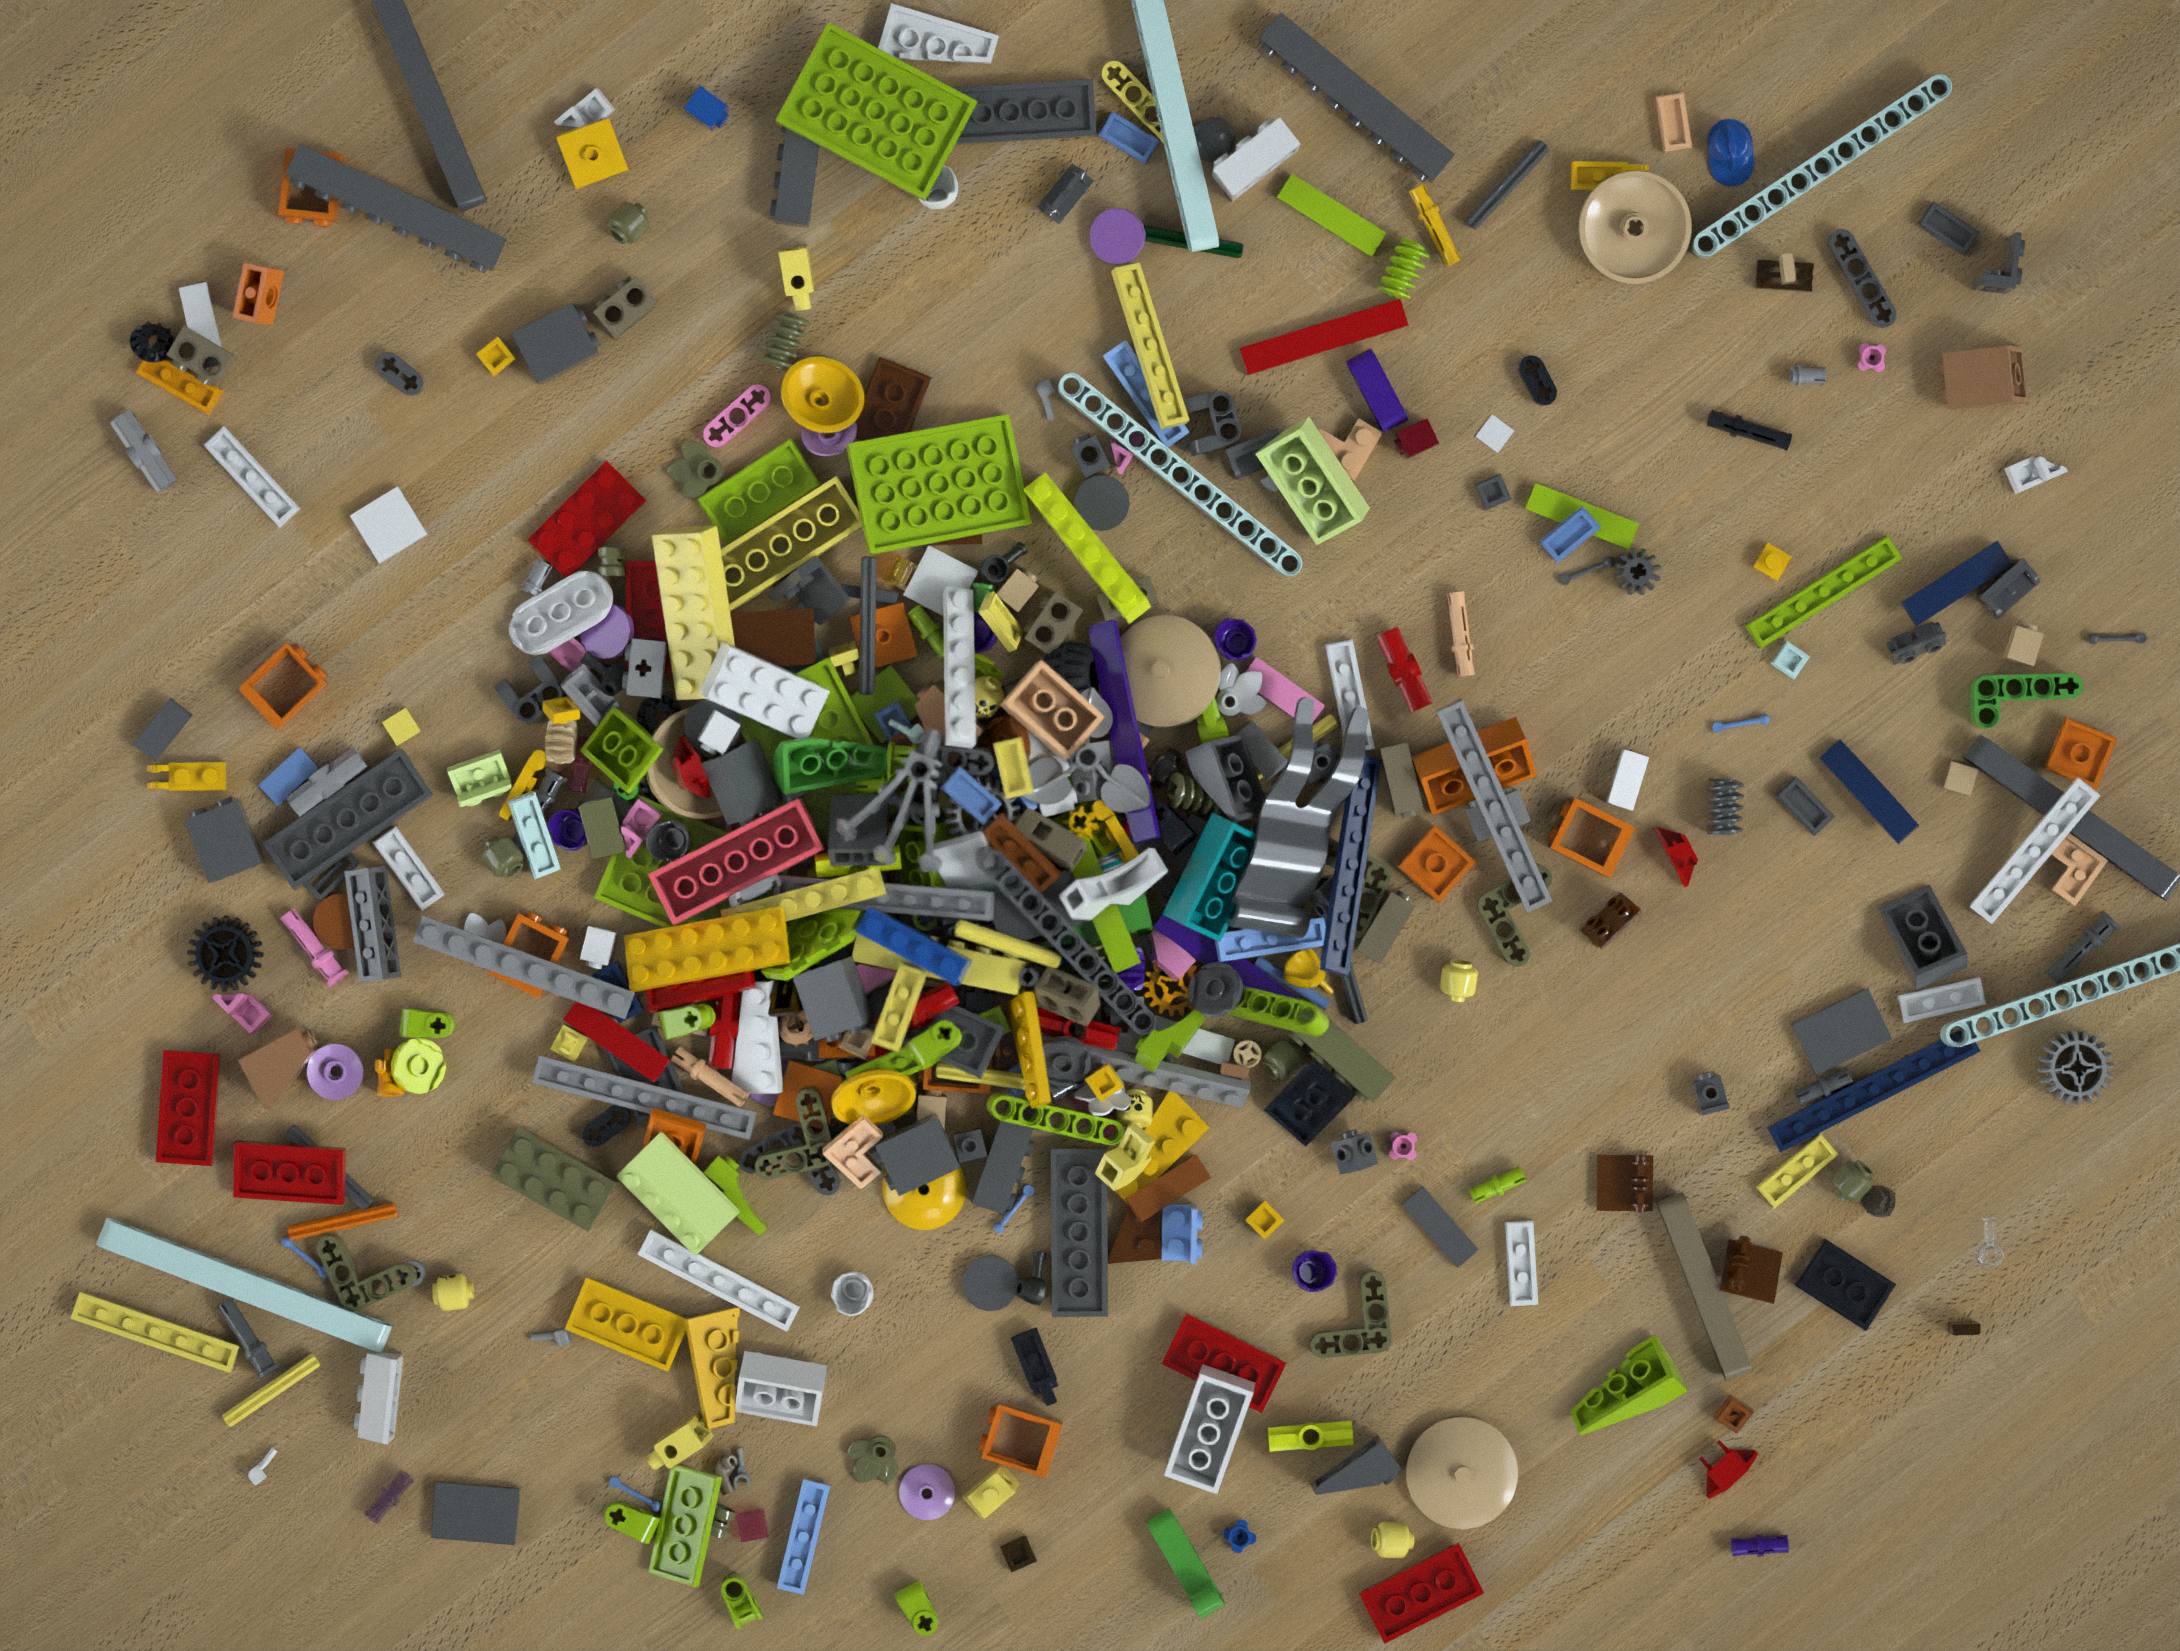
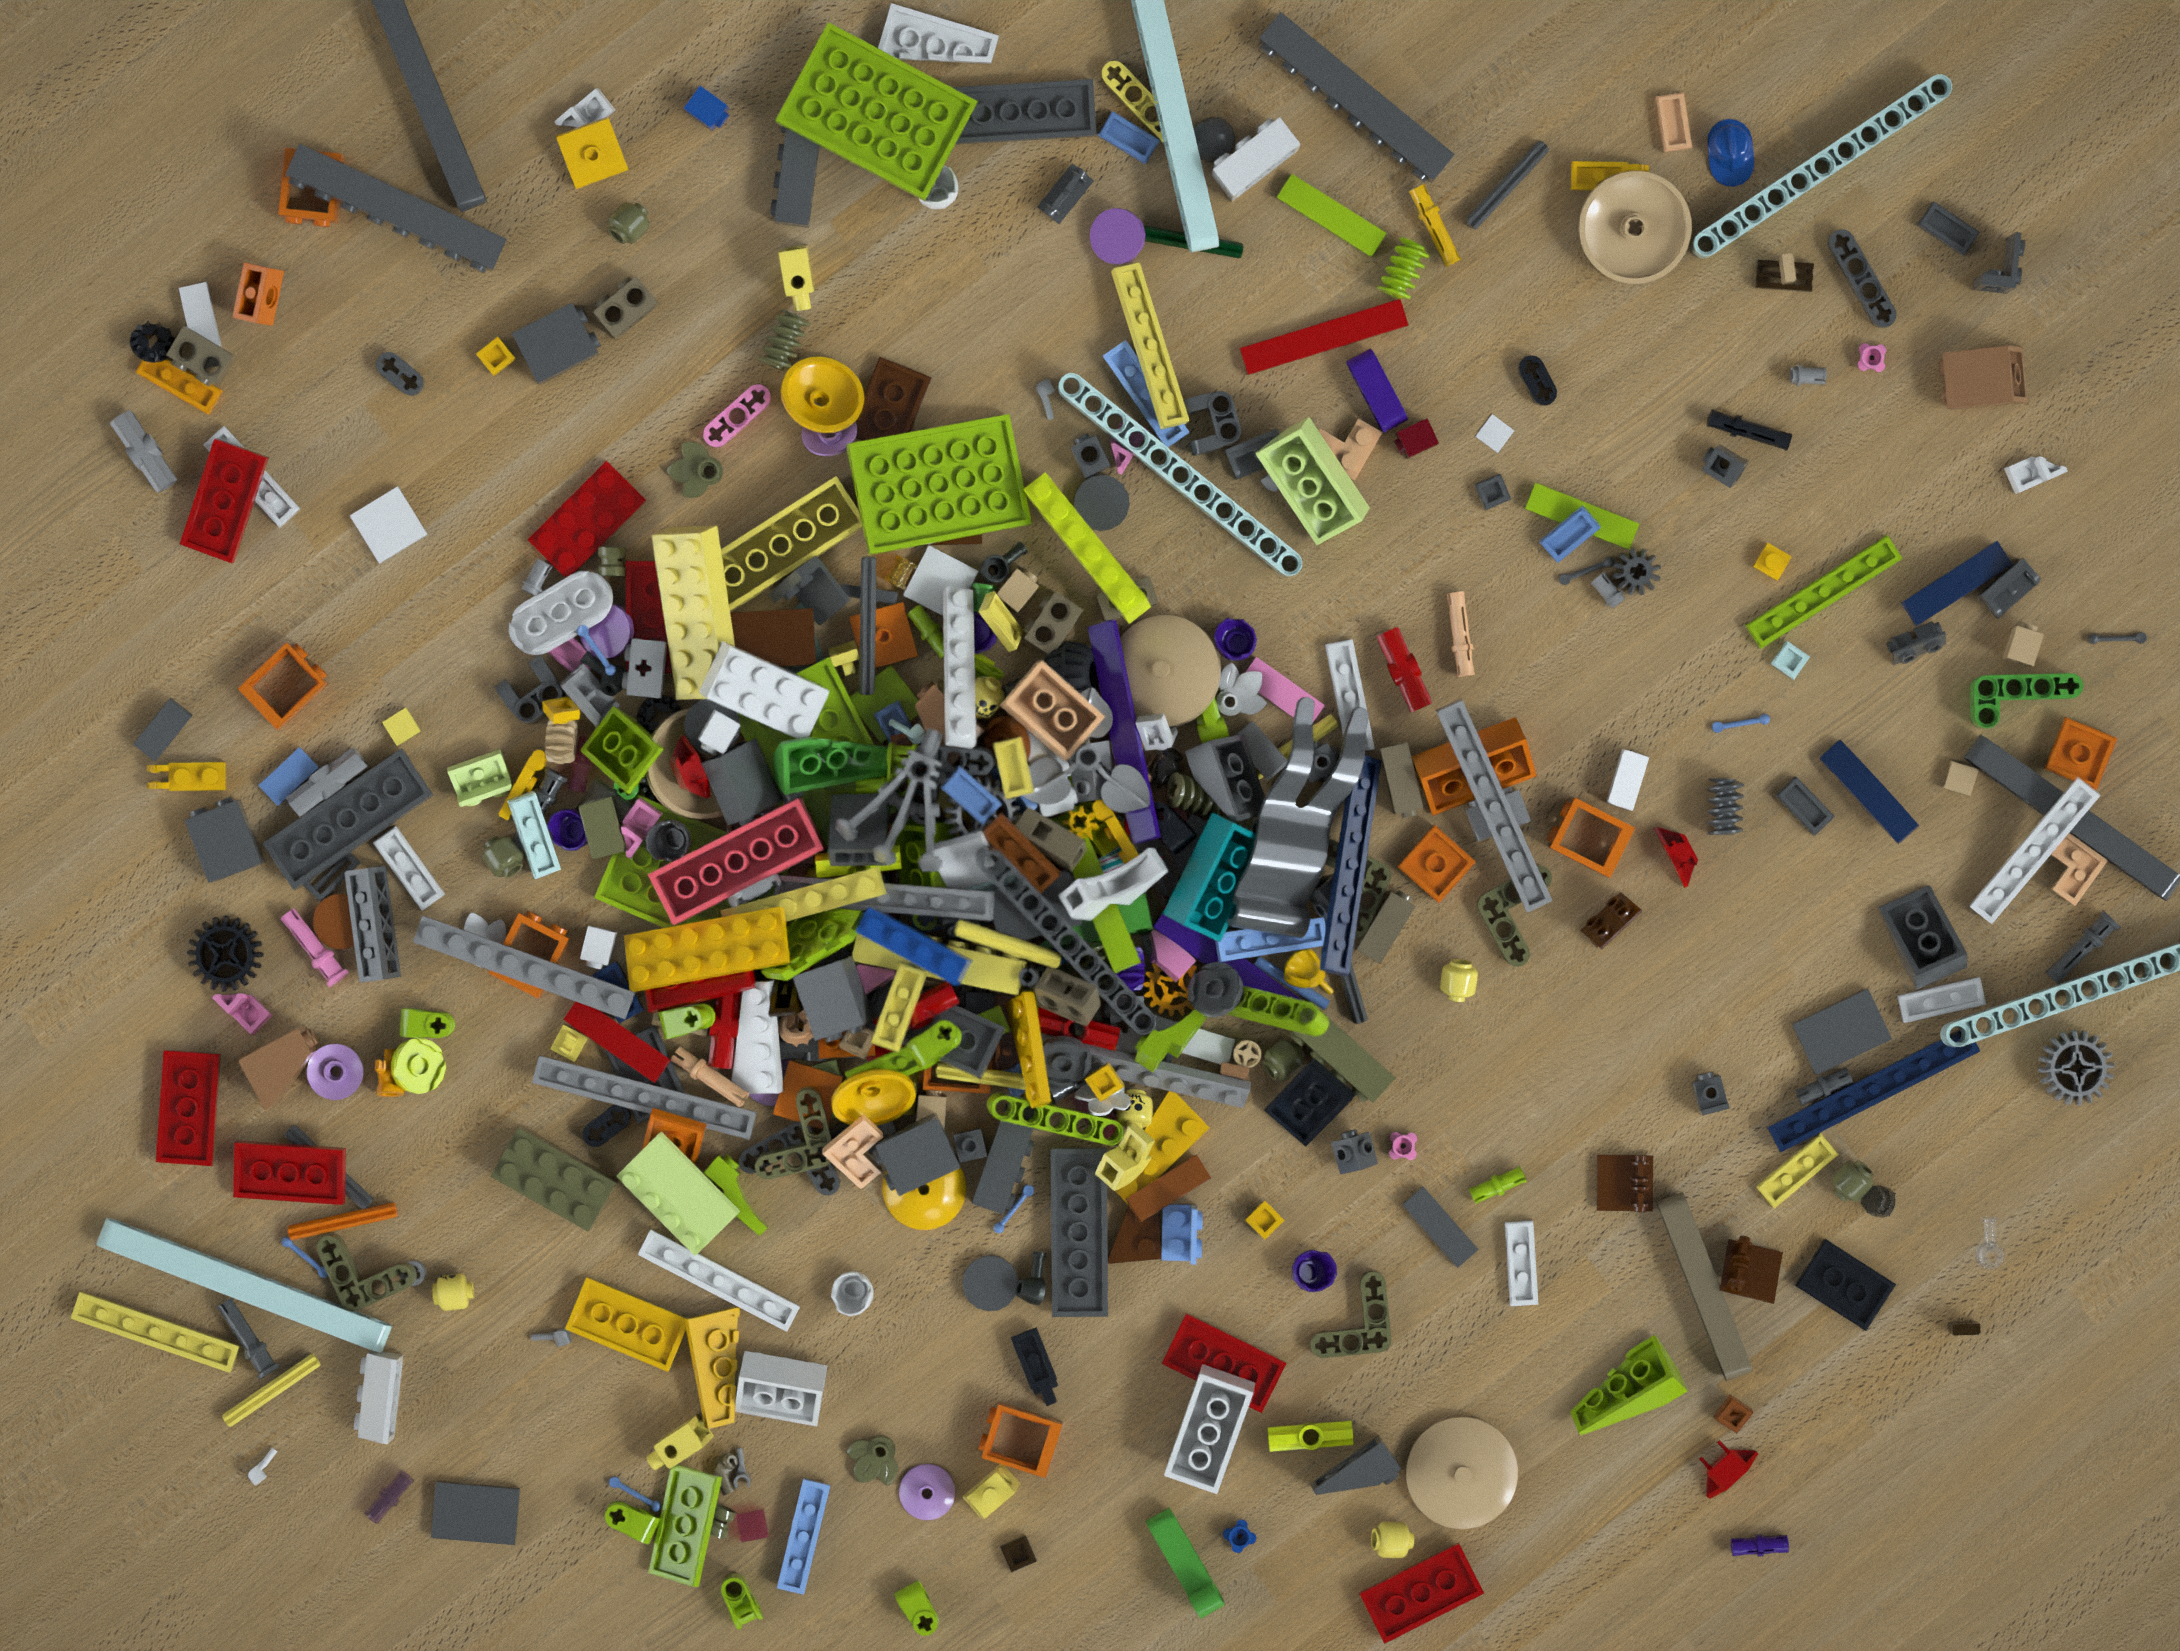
(224, 500): none -> red plate
(583, 632): none -> medium blue hinge
(759, 491): lime tile -> none
(847, 1064): dark grey hinge -> none
(1155, 732): none -> white bracket
(1608, 590): none -> light grey pin
(1727, 476): none -> dark grey brick

